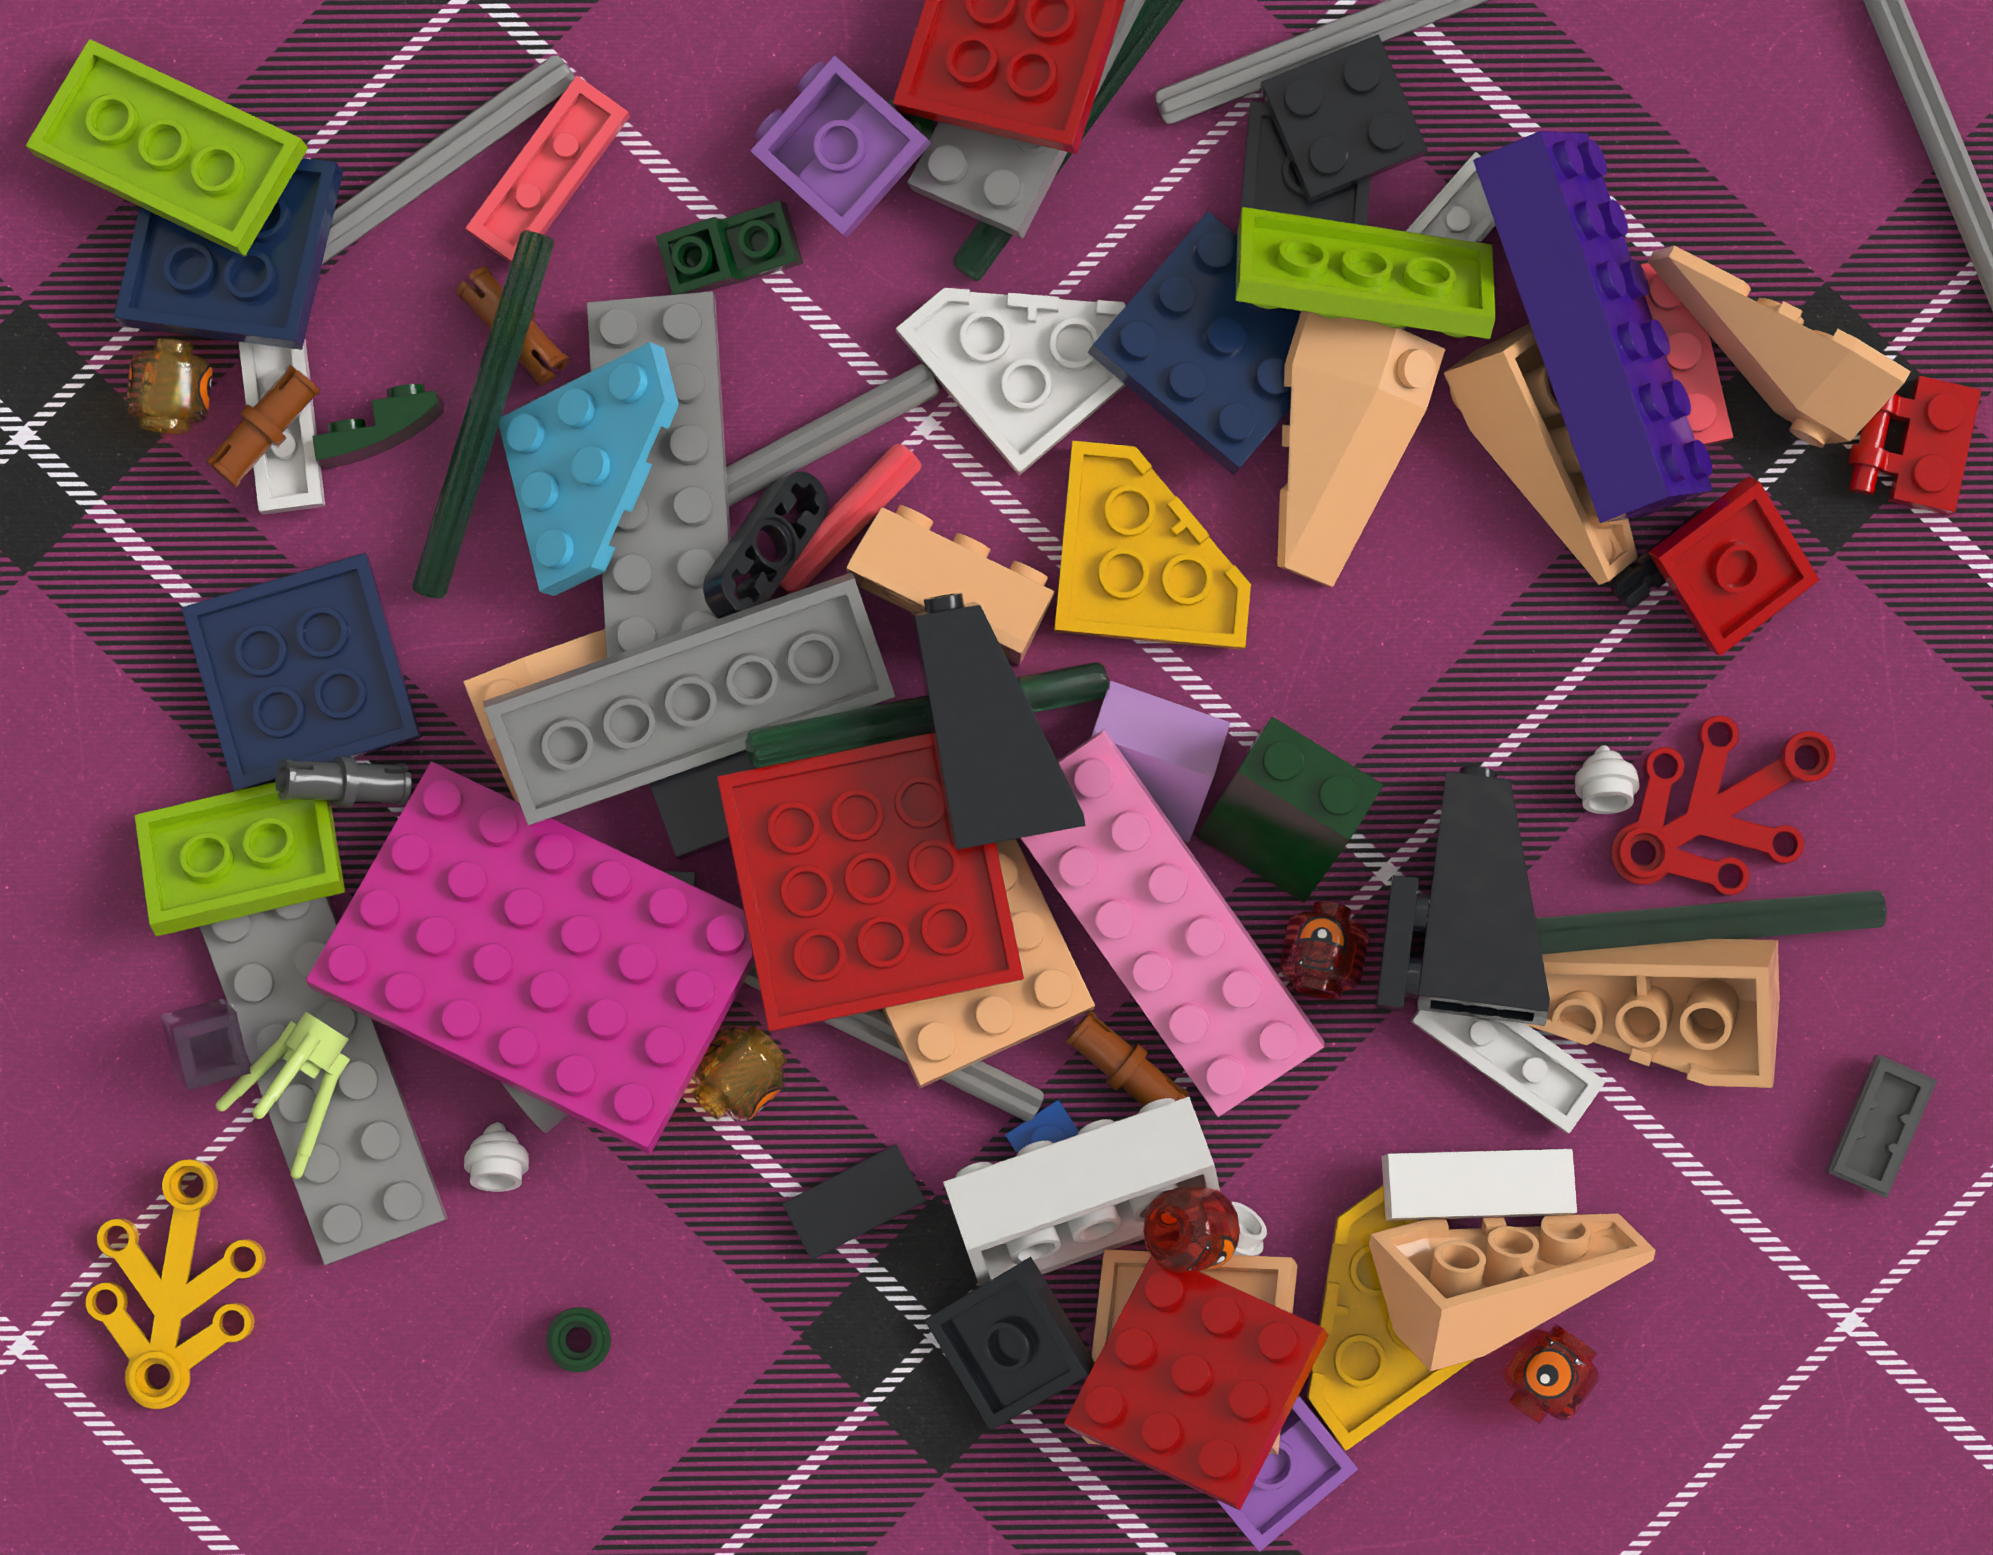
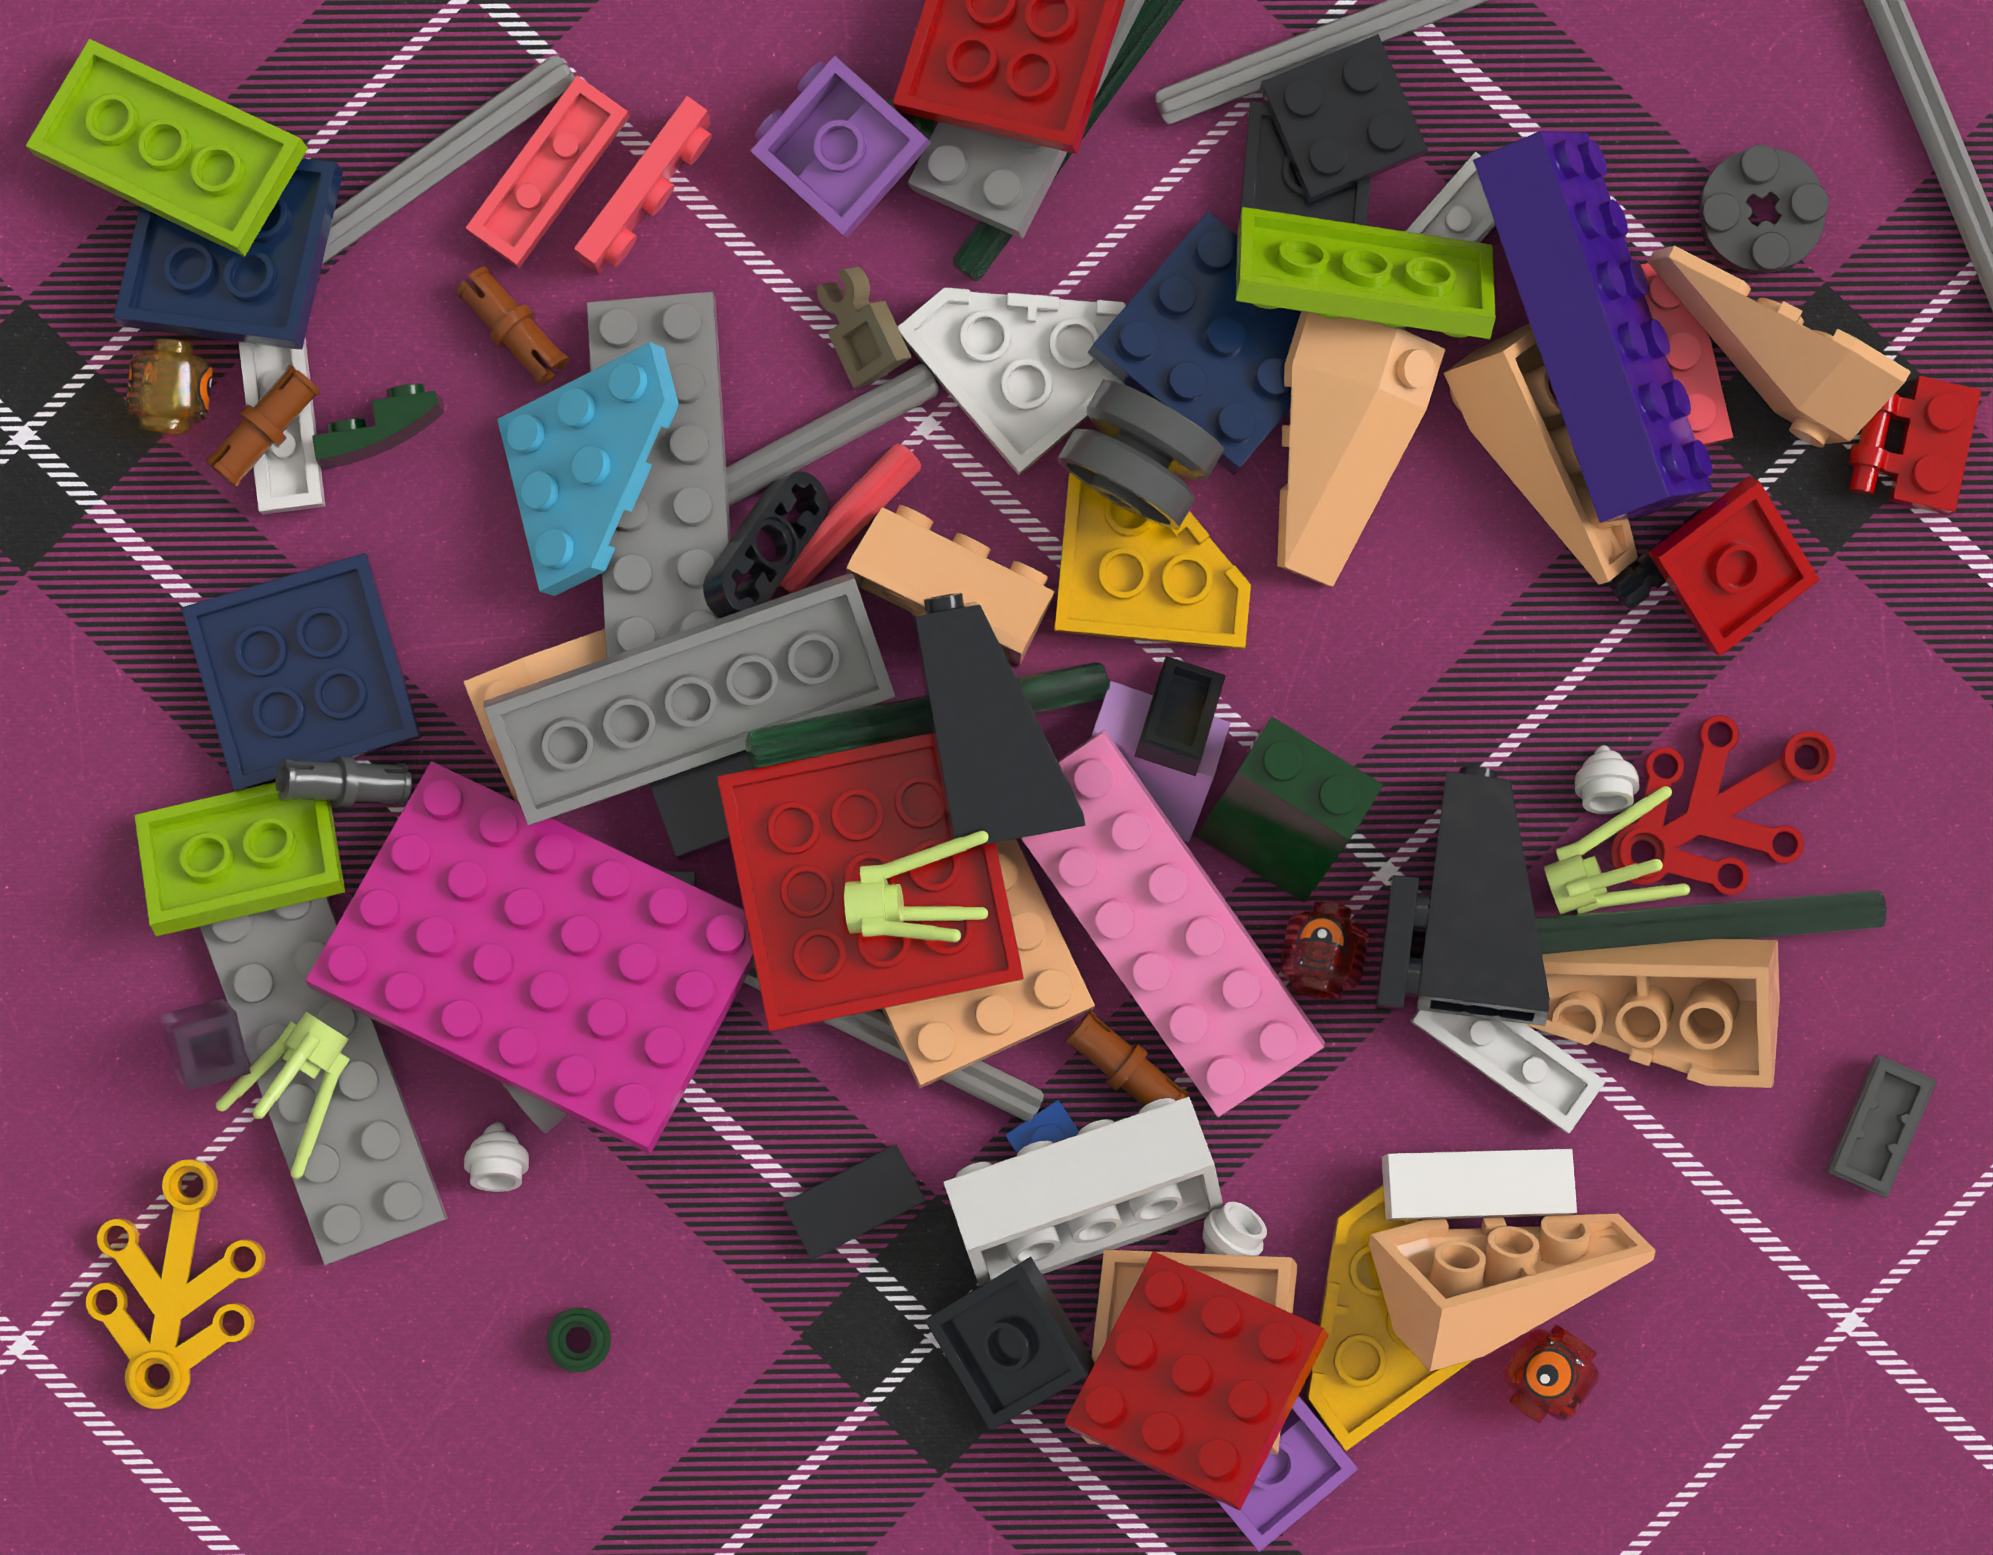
(483, 414): clear green axle -> none
(645, 187): none -> coral plate
(729, 249): dark green slope -> none
(739, 1074): clear yellow head -> none
(866, 332): none -> dark tan plate
(879, 908): none -> yellowish green plant
(1140, 454): none -> dark grey wheel
(1180, 716): none -> black tile
(1191, 1229): clear red head -> none
(1582, 885): none -> yellowish green plant
(1762, 174): none -> dark grey plate

